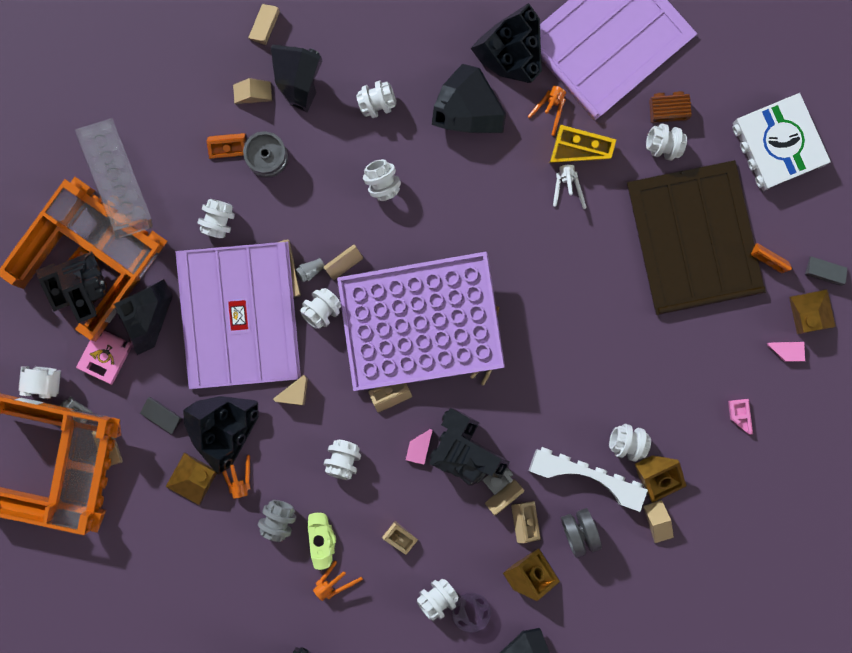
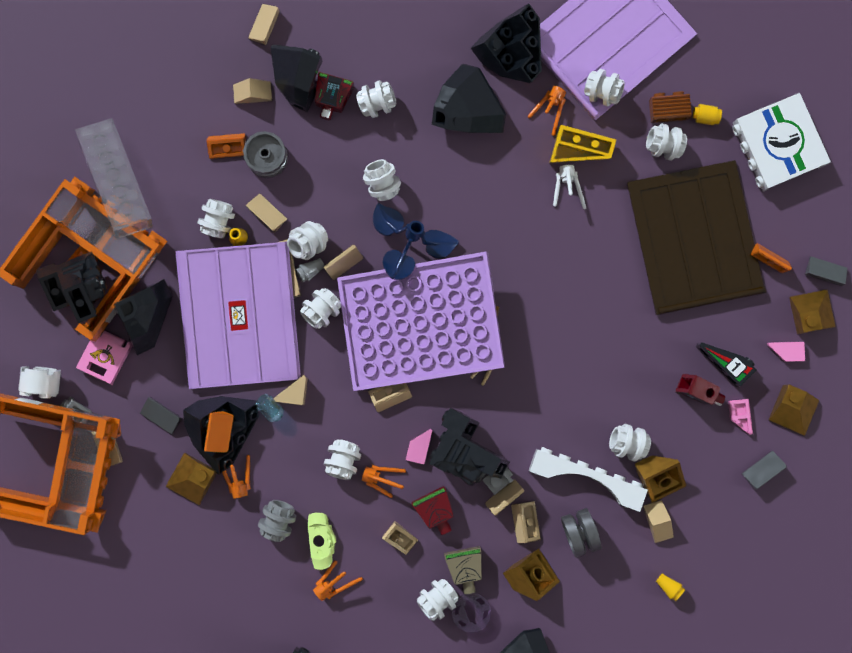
(218, 432): none -> orange slope
(241, 239): none -> yellow cone
(266, 212): none -> tan slope
(269, 408): none -> clear light blue brick
(307, 240): none -> white piece
(332, 94): none -> torso
(371, 476): none -> orange plant
(398, 264): none -> dark blue plant
(435, 509): none -> dark red torso
(465, 567): none -> dark tan torso
(604, 87): none -> white piece
(671, 587): none -> yellow cone
(700, 390): none -> dark red torso
(707, 114): none -> yellow brick
(732, 365): none -> slope
(764, 470): none -> dark grey slope
(794, 409): none -> pearl gold slope

